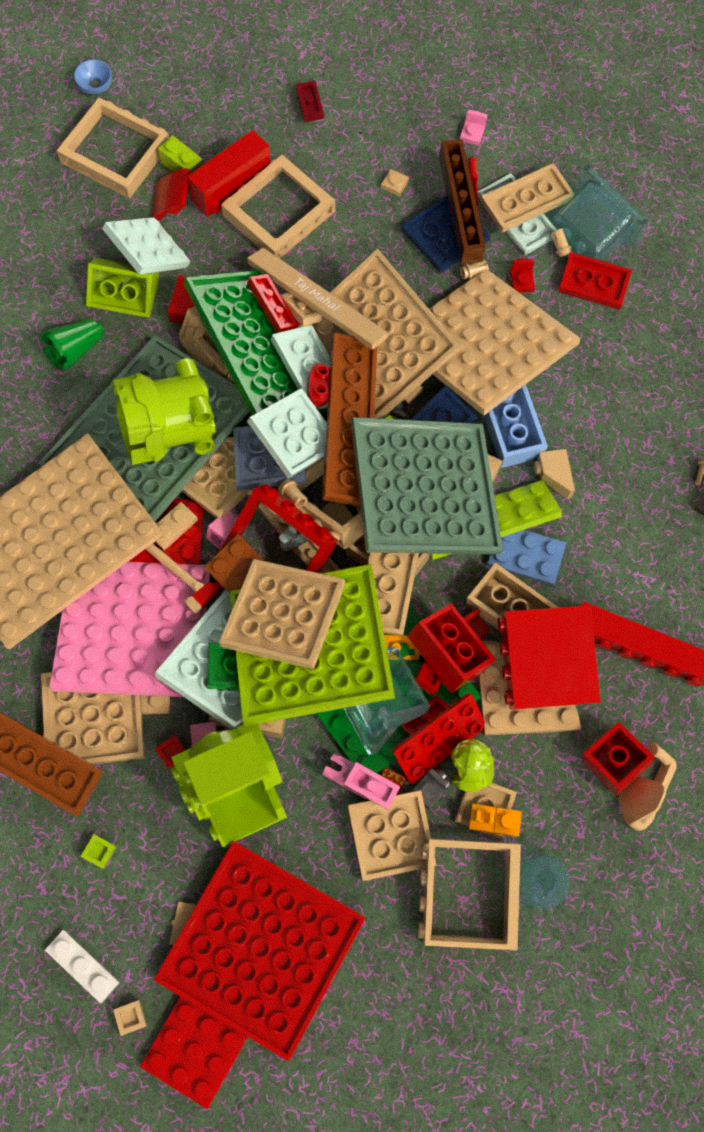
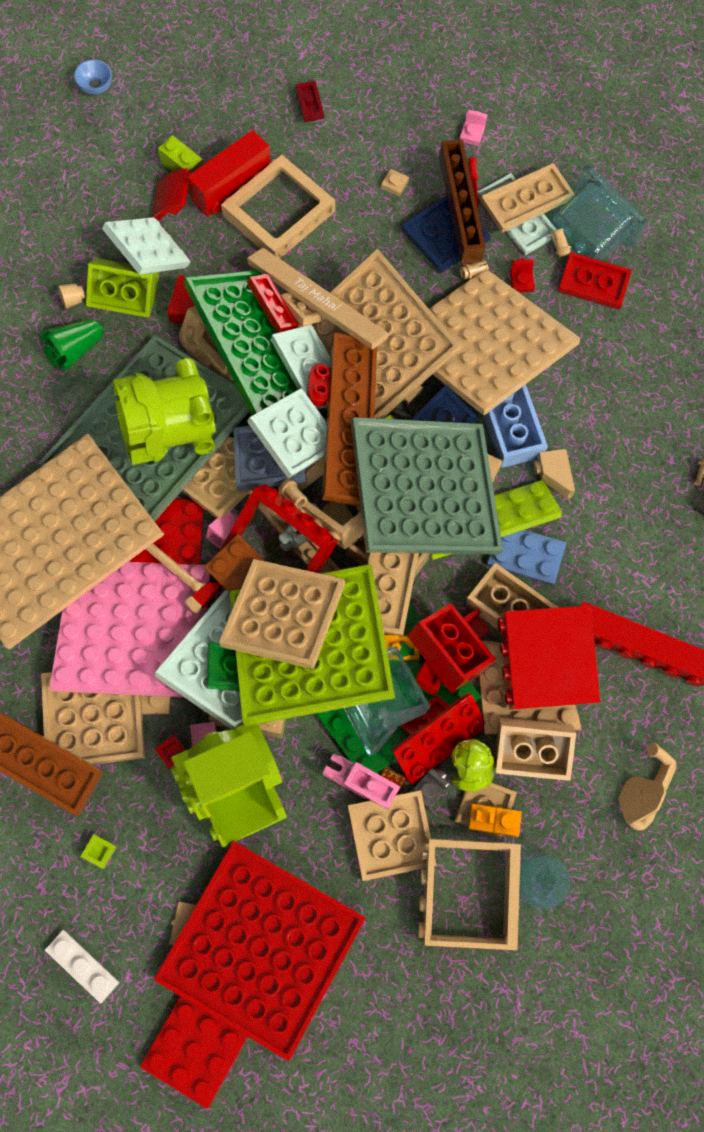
(71, 294): none -> tan hat
(100, 174): tan window -> none
(130, 1018): tan plate -> none
(174, 525): tan plate -> none
(534, 749): none -> tan brick
(617, 759): red brick -> none

